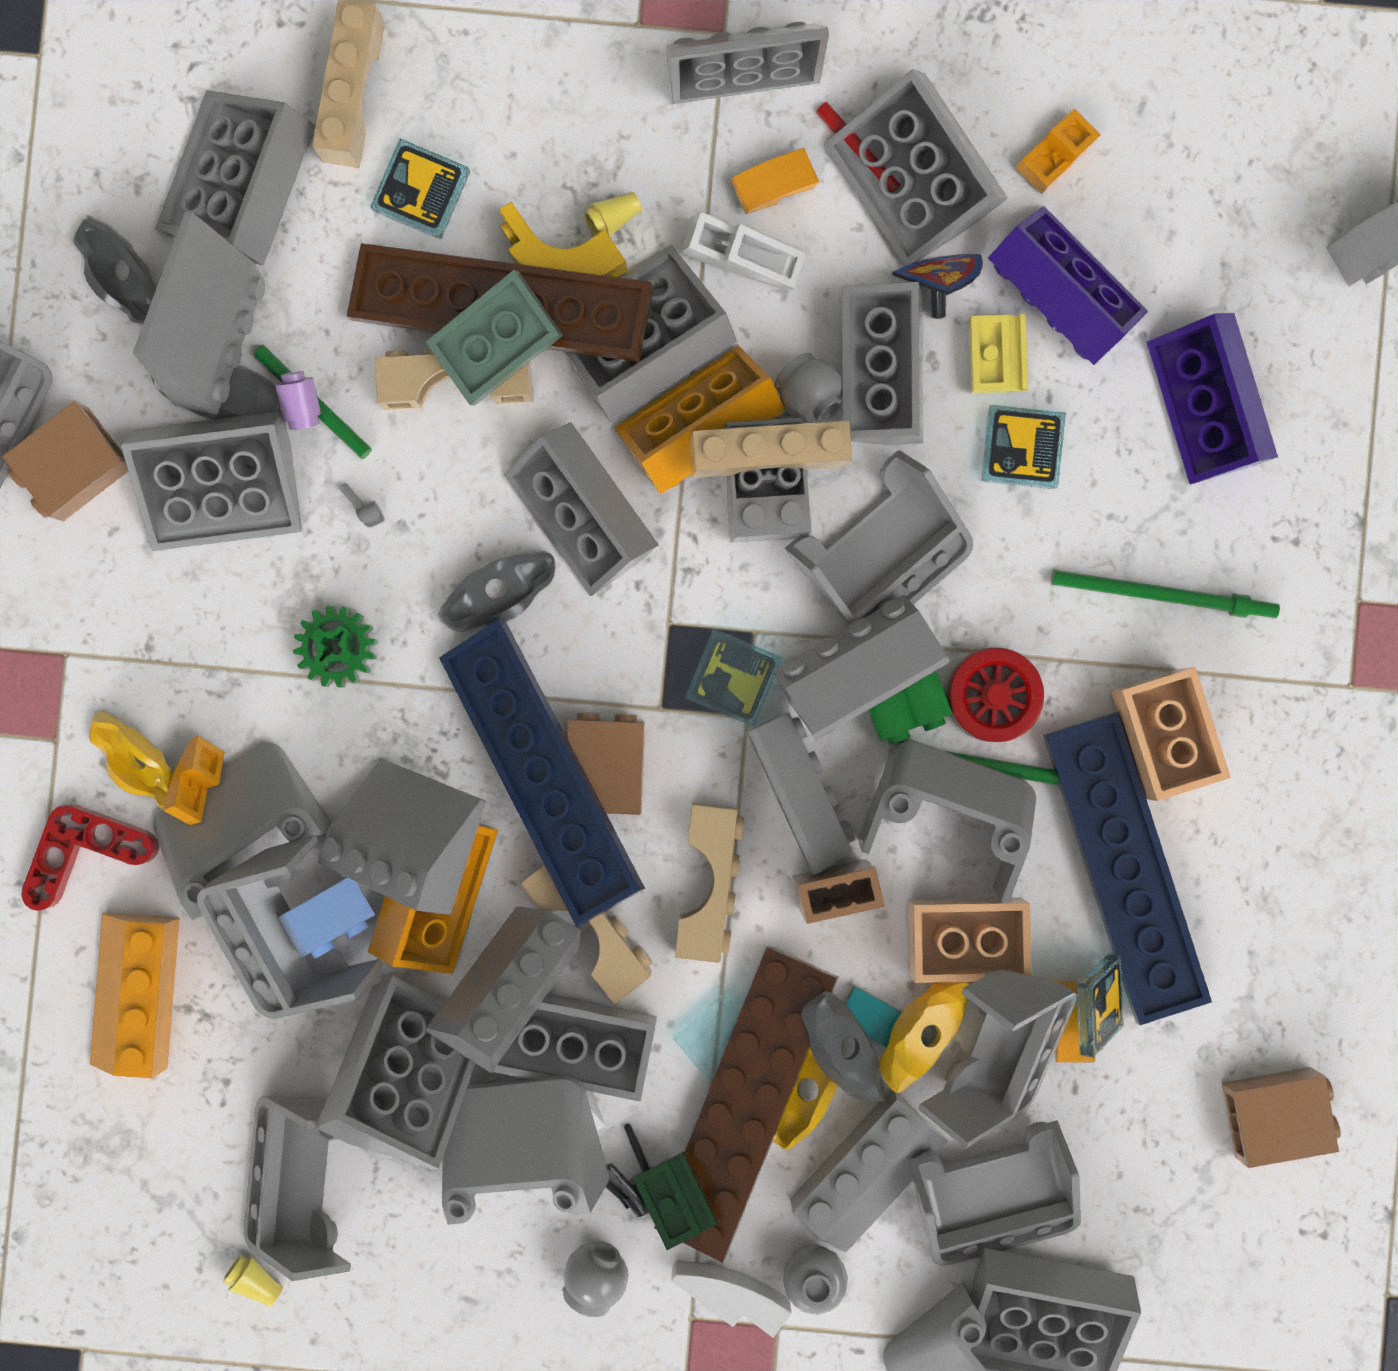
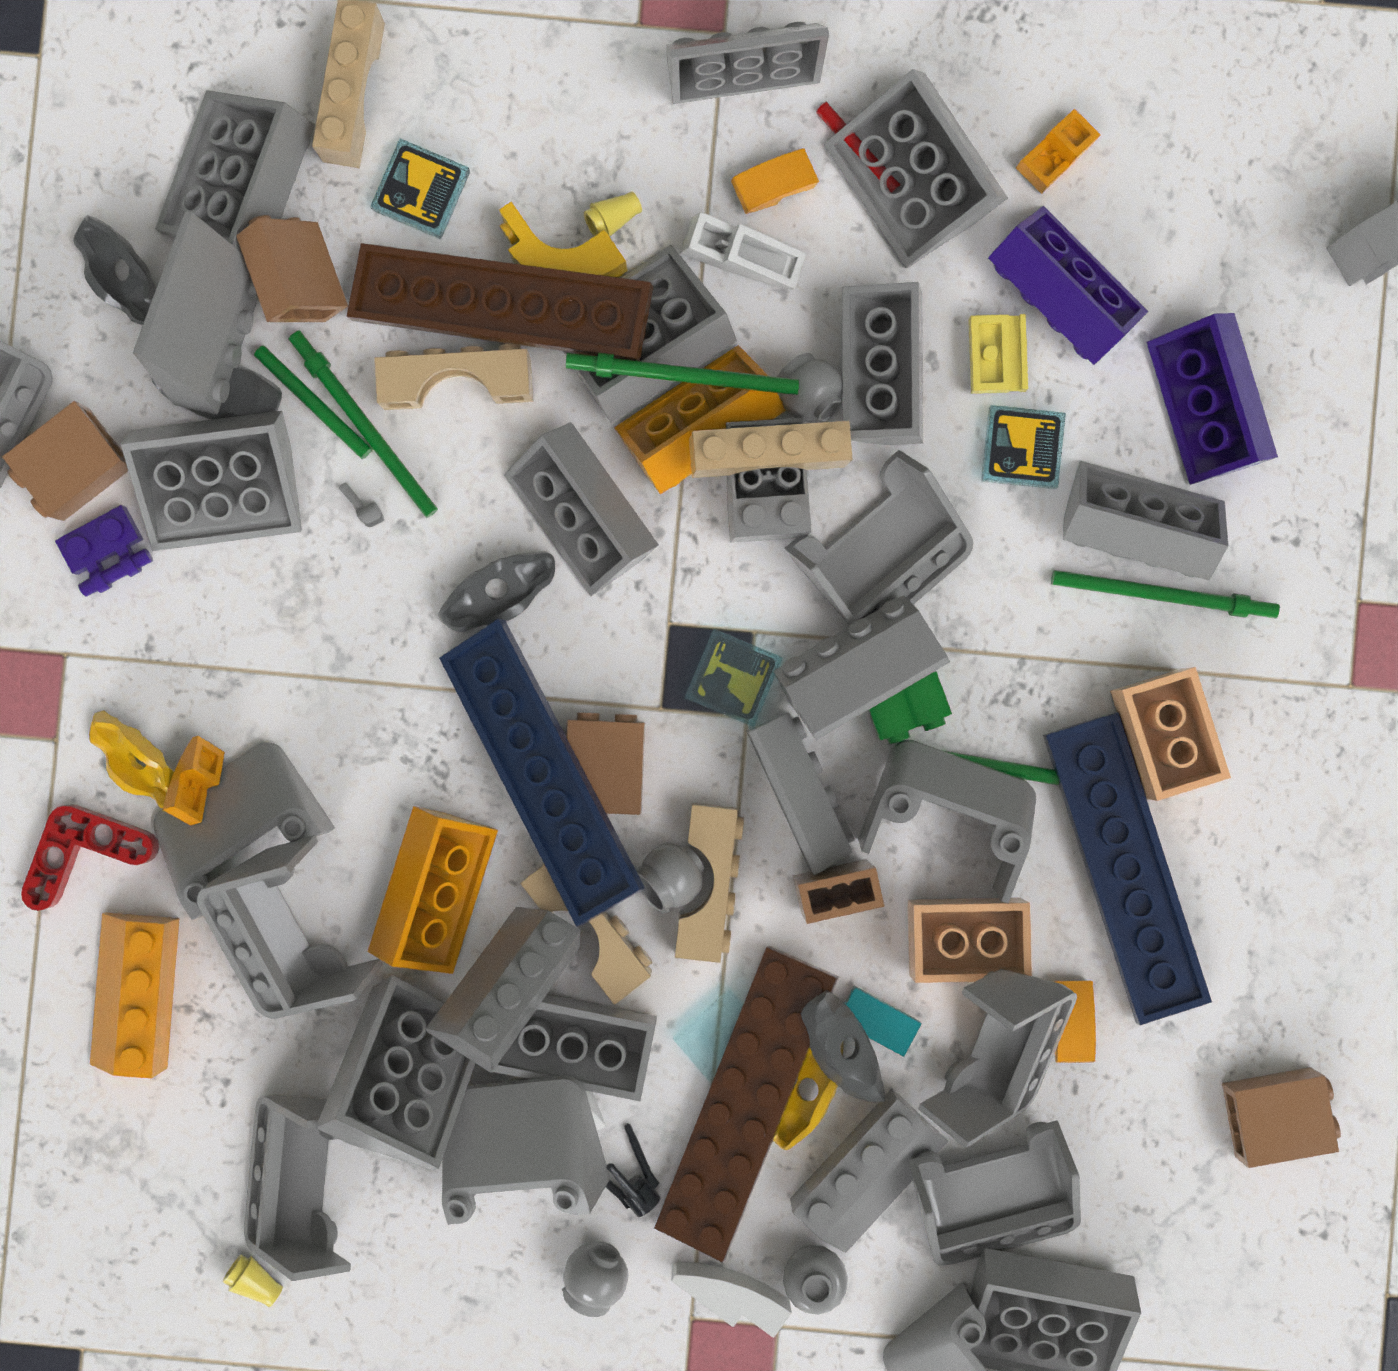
(99, 541): none -> dark purple plate
(291, 270): none -> medium nougat brick
(298, 400): lavender brick -> none
(319, 367): none -> green bar
(325, 658): green gear -> none
(326, 917): light blue brick -> none
(405, 837): light grey slope -> none
(494, 338): sand green plate -> none
(606, 365): none -> green bar
(671, 876): none -> light grey piece
(675, 1200): dark green plate -> none
(906, 1055): yellow piece -> none
(943, 277): shield -> none
(994, 695): red wheel -> none
(1100, 1005): tile -> none
(1146, 521): none -> light grey slope

